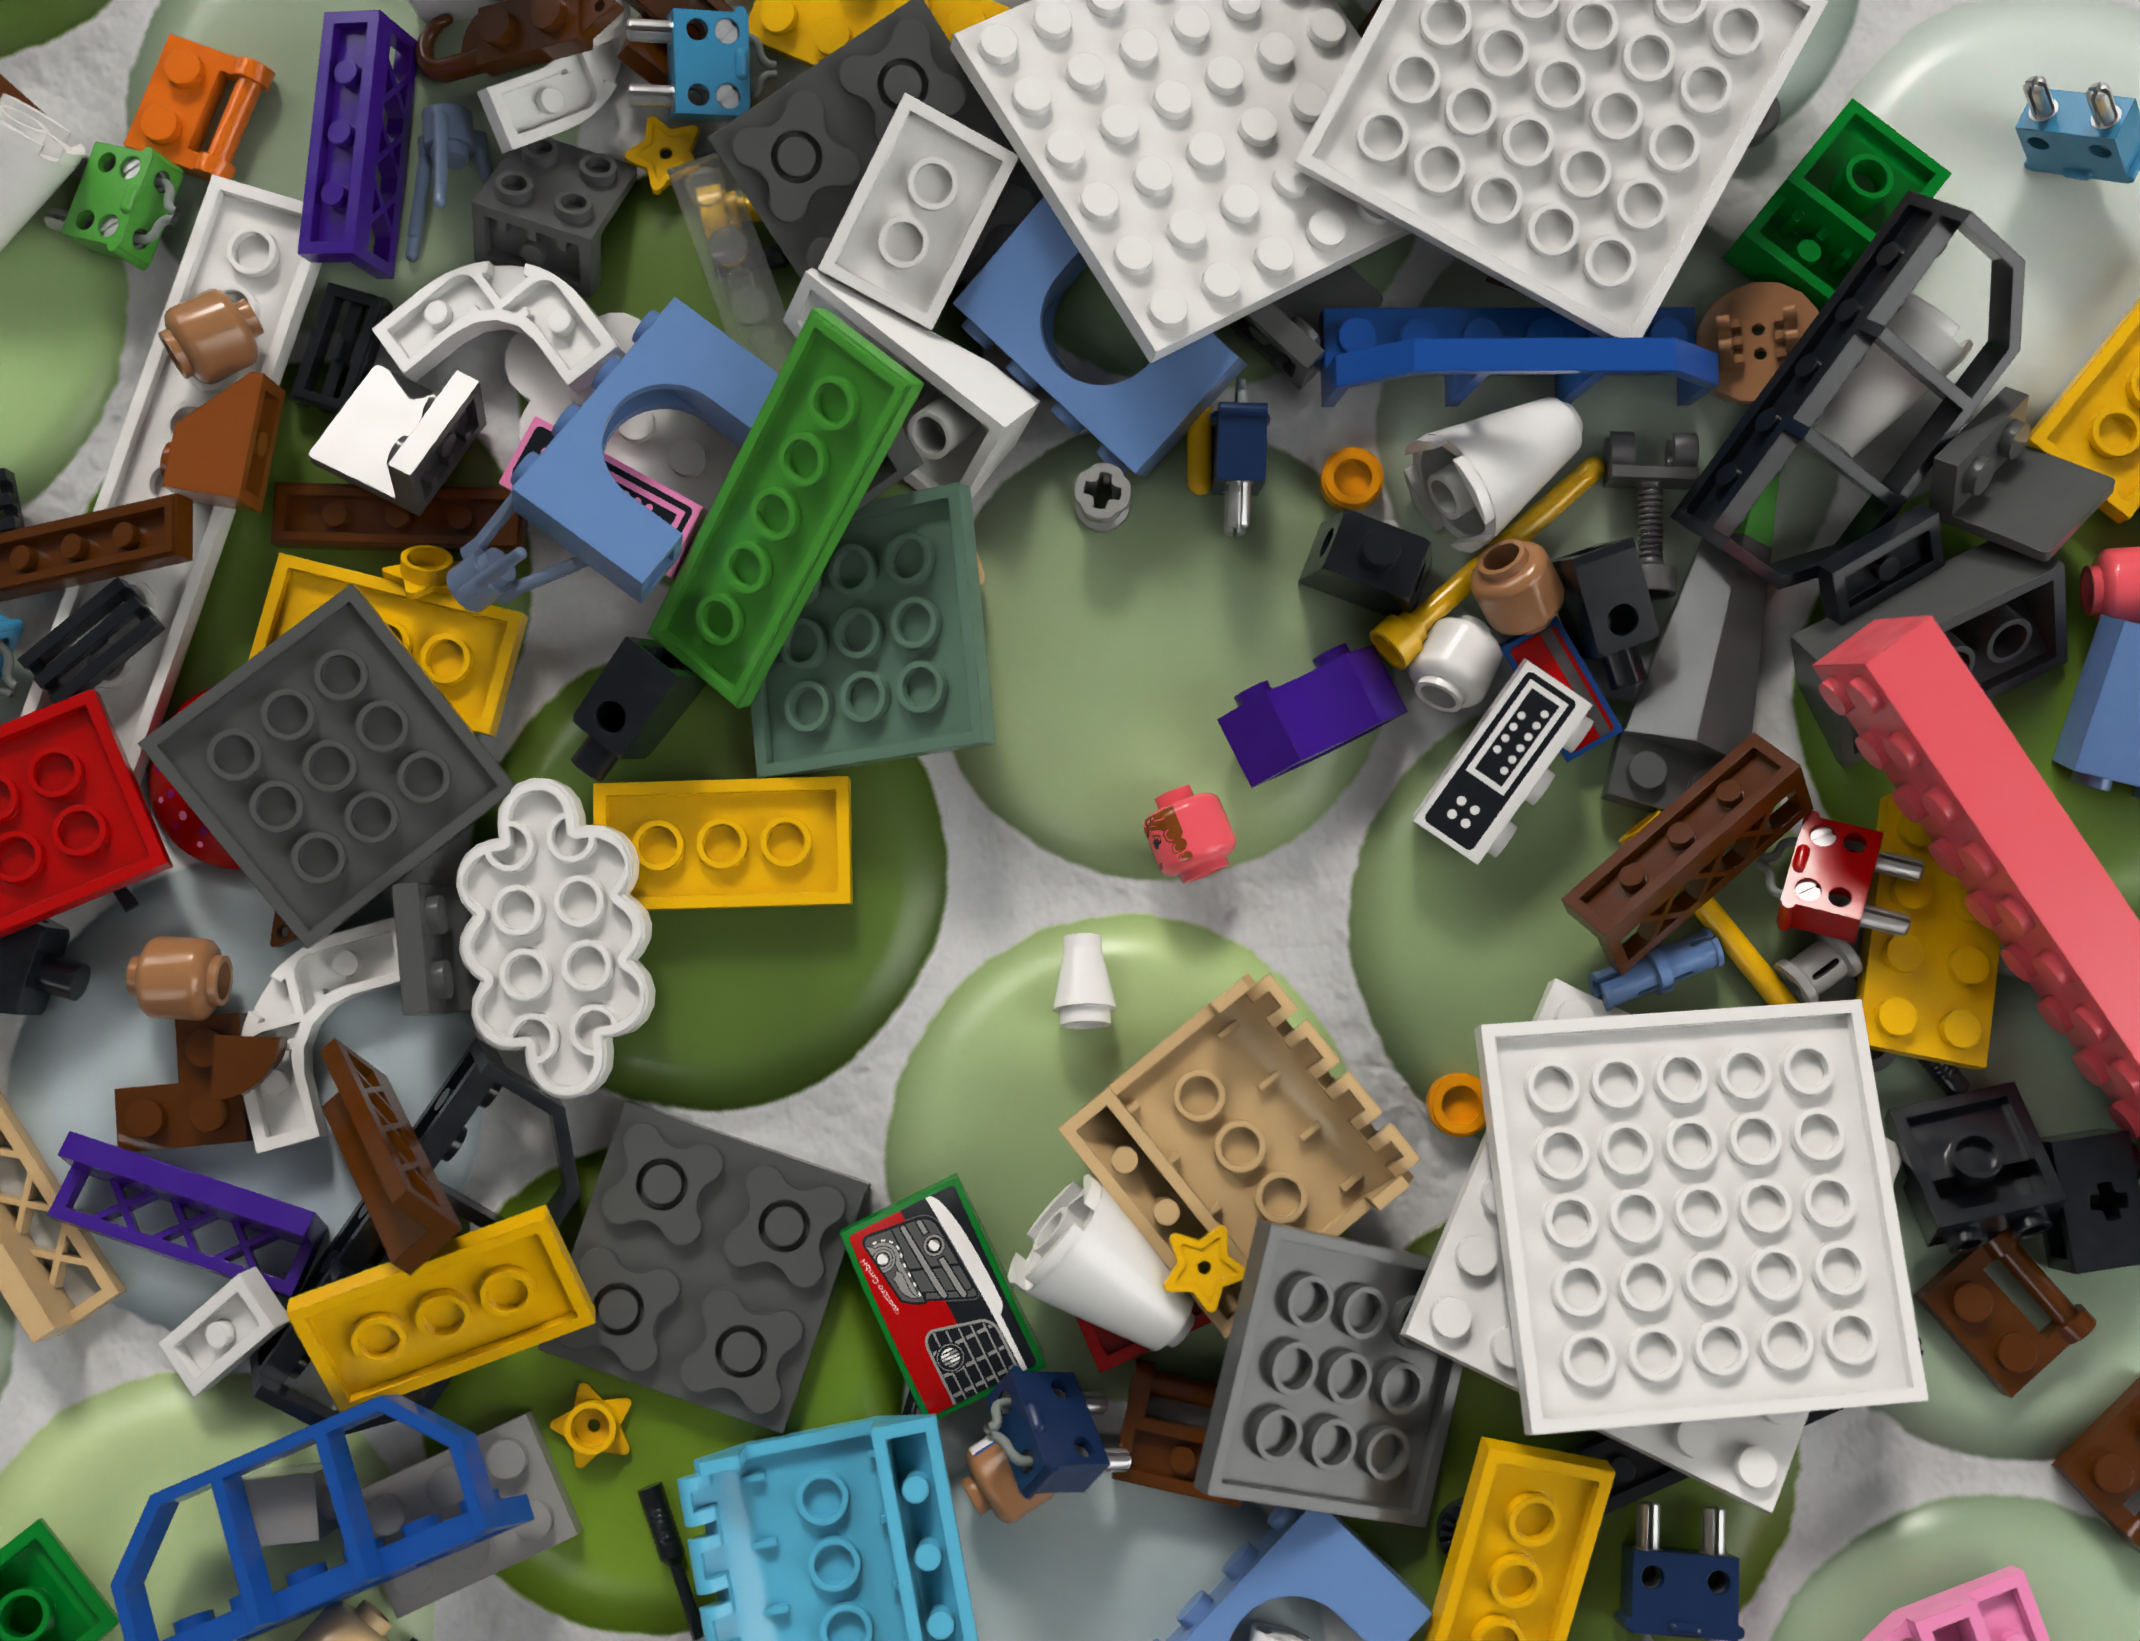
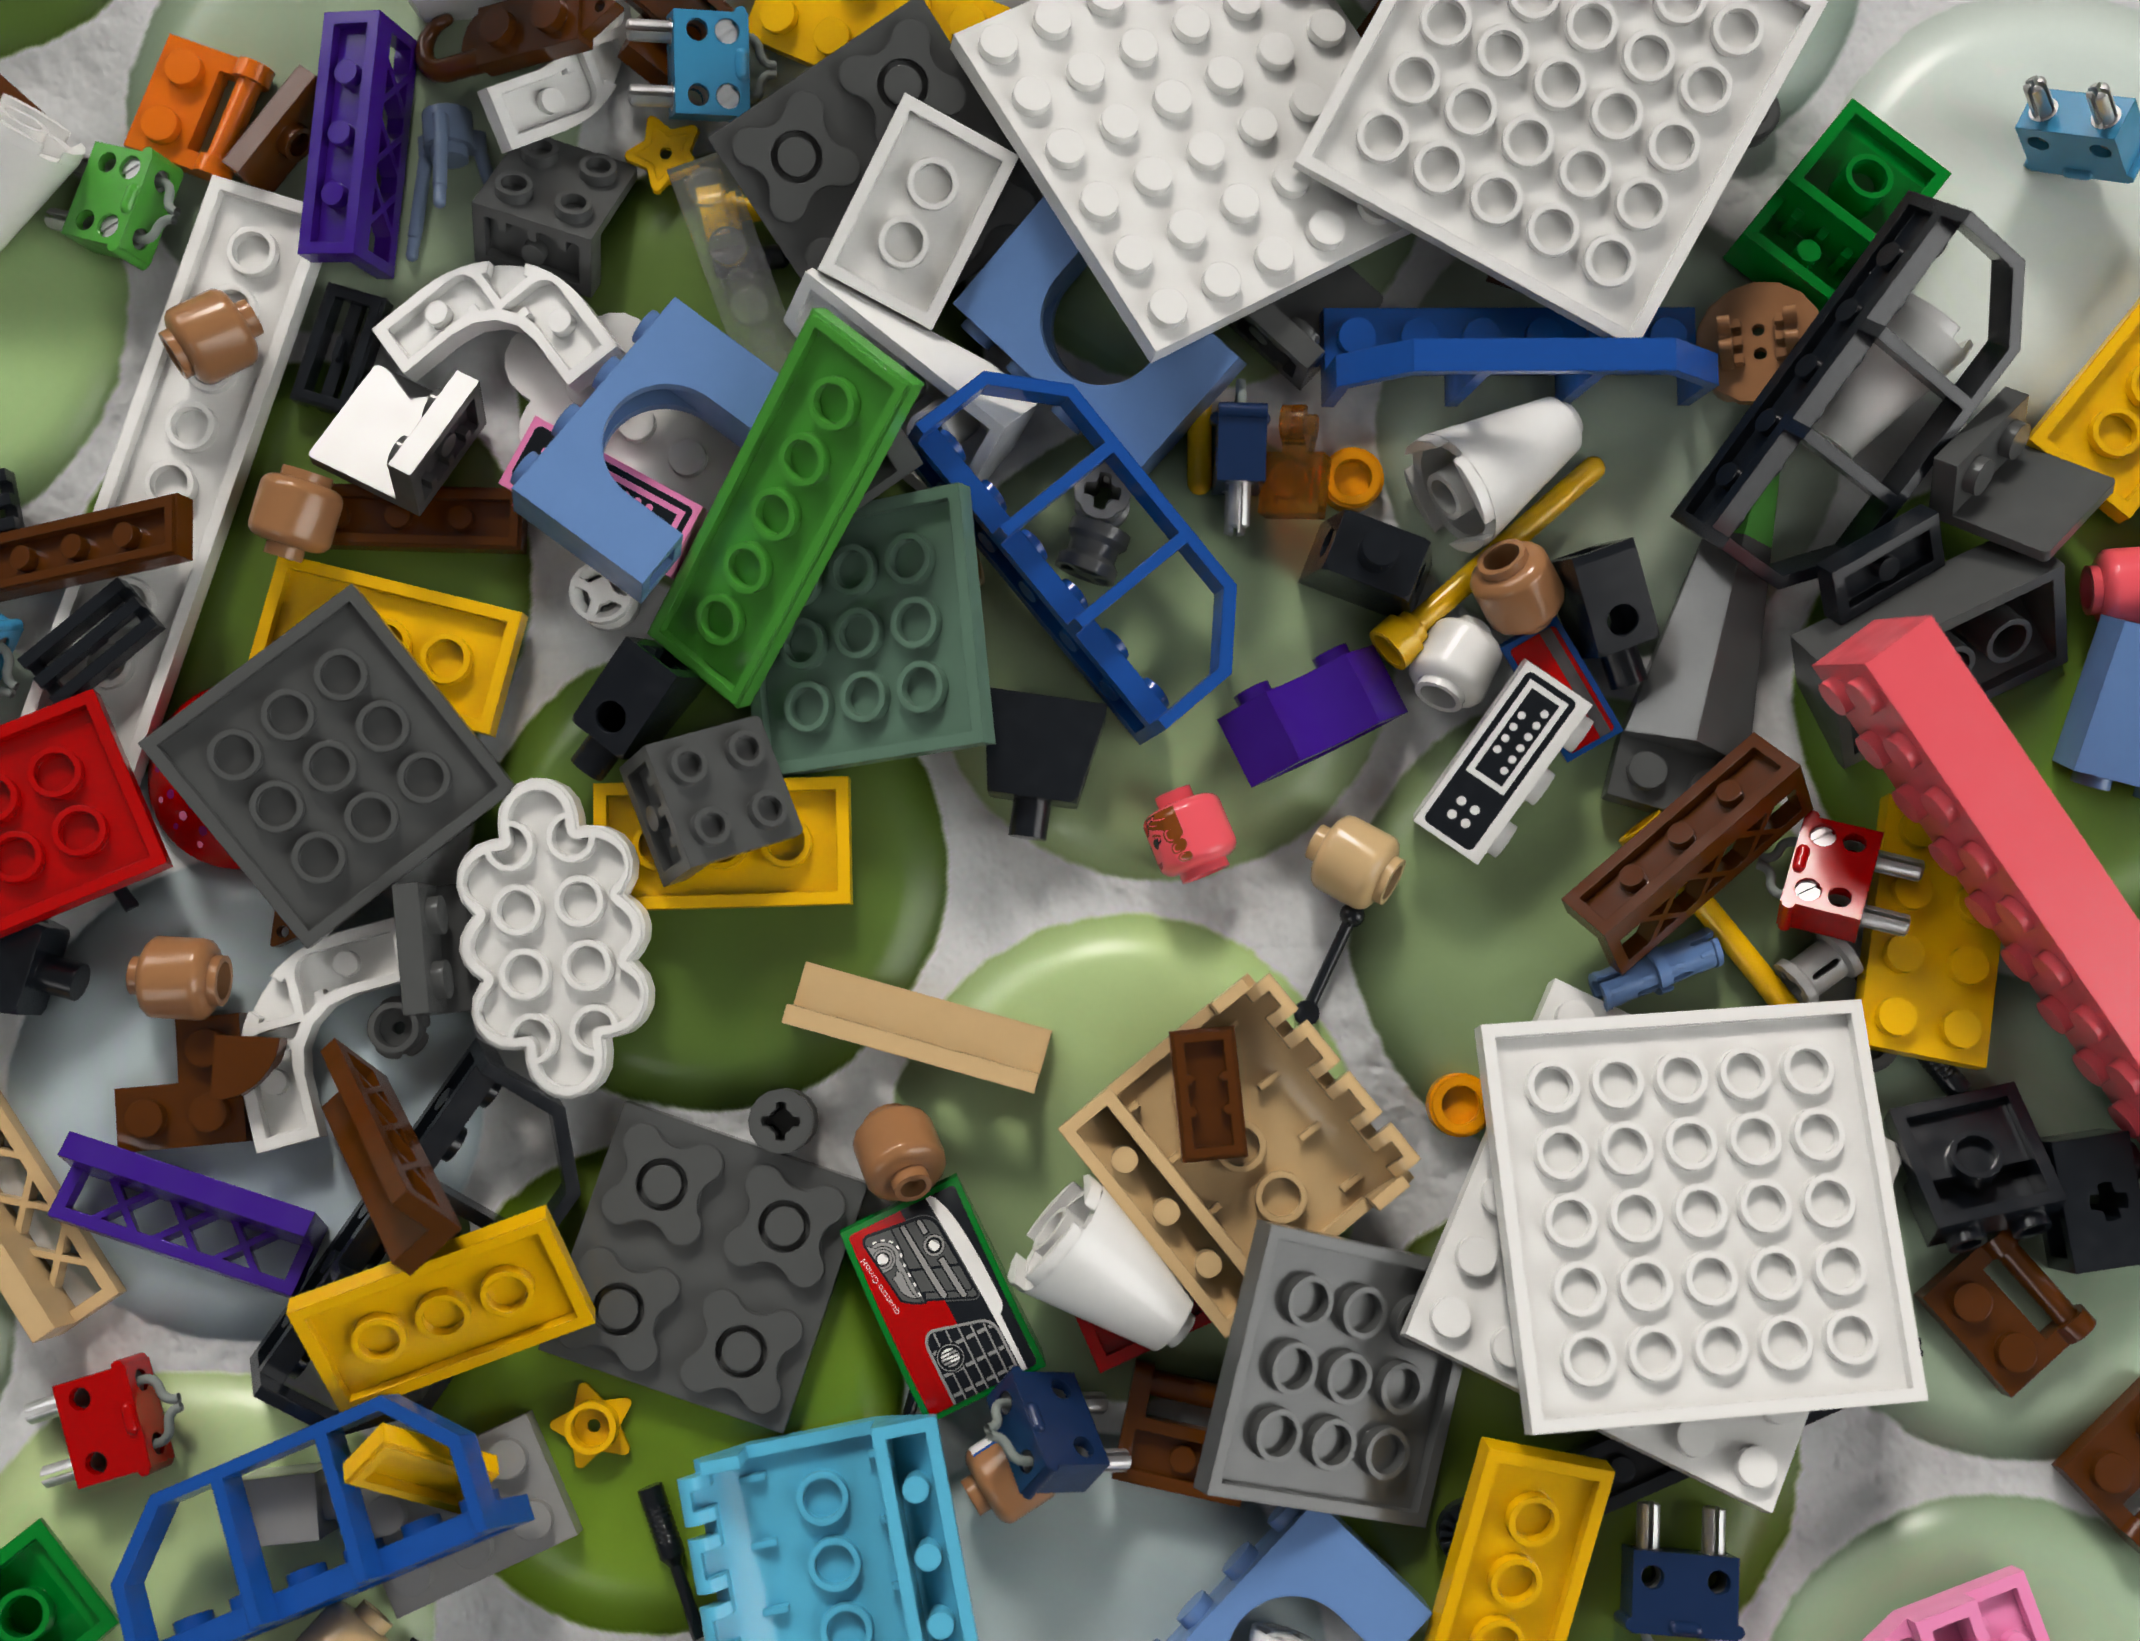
(111, 1423): none -> red piece
(224, 1331): white plate -> none
(226, 446): dark orange slope -> none
(277, 135): none -> reddish brown plate
(295, 513): none -> medium nougat head
(385, 1039): none -> dark grey plate
(409, 1468): none -> yellow tile
(422, 571): yellow plate -> none
(490, 573): sand blue plant -> none
(591, 591): none -> white wheel
(709, 797): none -> dark grey bracket
(795, 1110): none -> dark grey wheel
(899, 1152): none -> medium nougat head
(919, 1027): none -> tan fence
(1040, 755): none -> black torso
(1058, 602): none -> blue plate
(1083, 987): white cone -> none
(1092, 550): none -> dark grey wheel
(1192, 1251): yellow plate -> none
(1208, 1094): none -> reddish brown plate
(1298, 475): none -> clear orange plate
(1308, 1008): none -> black hinge
(1355, 862): none -> tan head
(1678, 474): flat silver bar -> none

